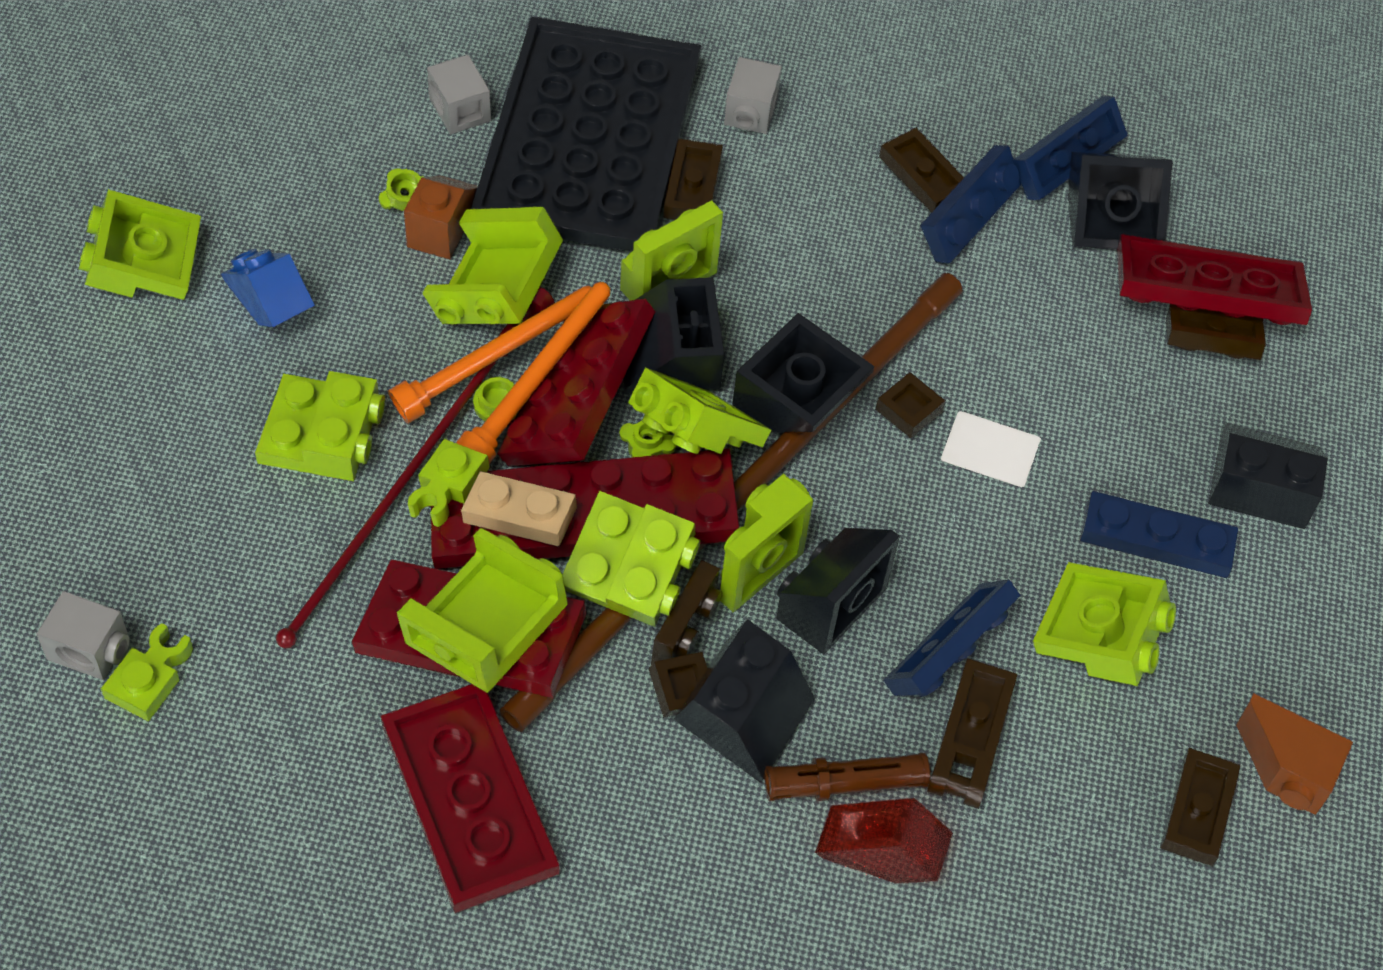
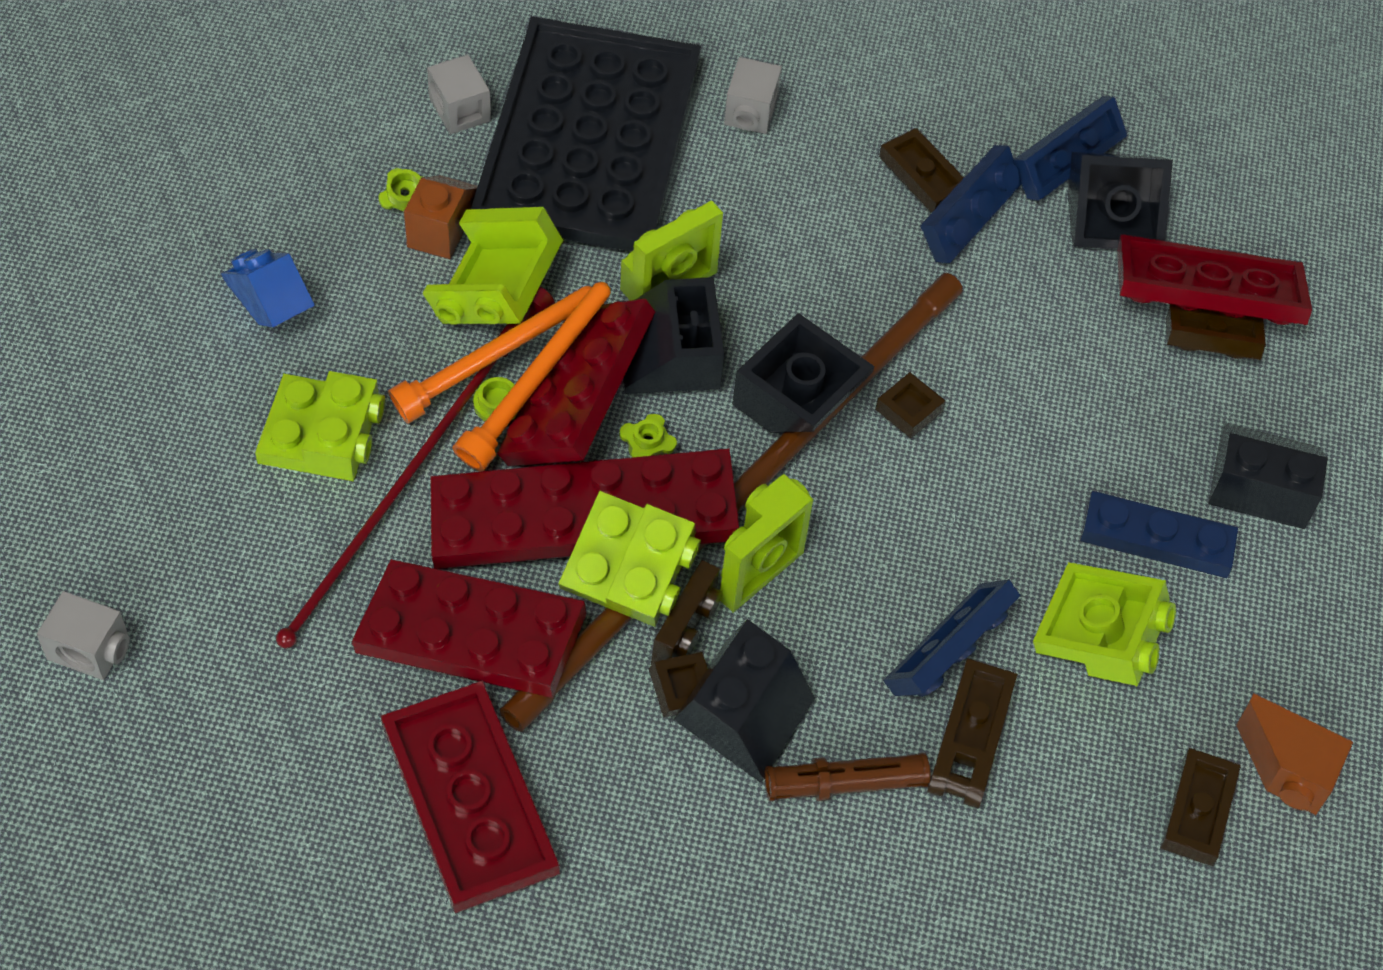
(139, 246): lime plate -> none
(147, 679): lime plate -> none
(446, 477): lime plate -> none
(486, 611): lime panel -> none
(519, 508): tan plate -> none
(692, 176): dark brown plate -> none
(693, 414): lime plate -> none
(837, 585): black slope -> none
(886, 840): clear red slope -> none
(990, 449): white sticker -> none

